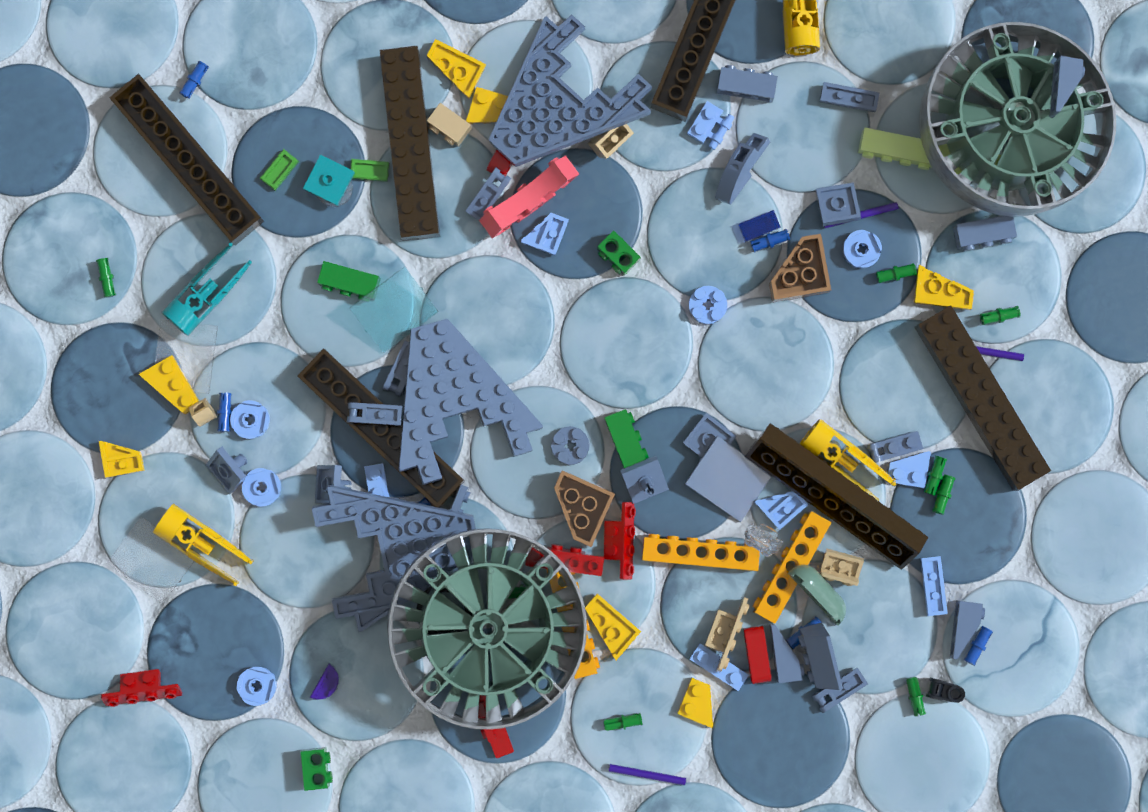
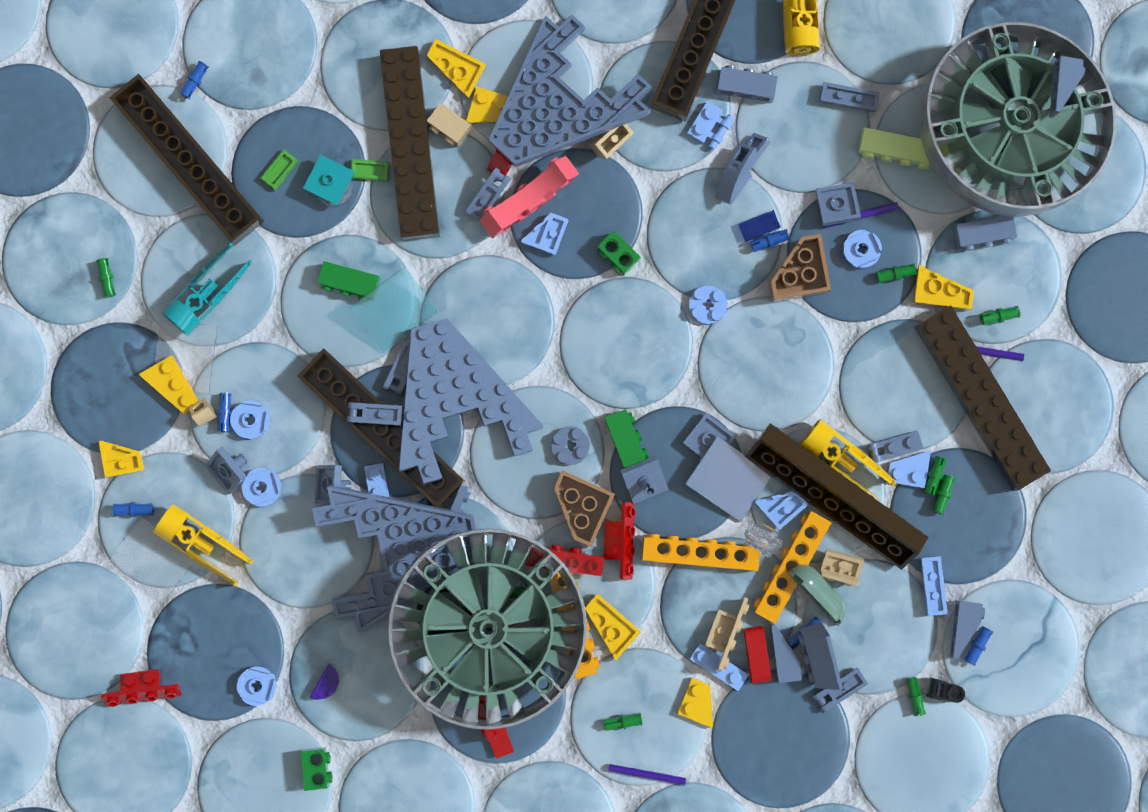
(133, 509): none -> blue pin

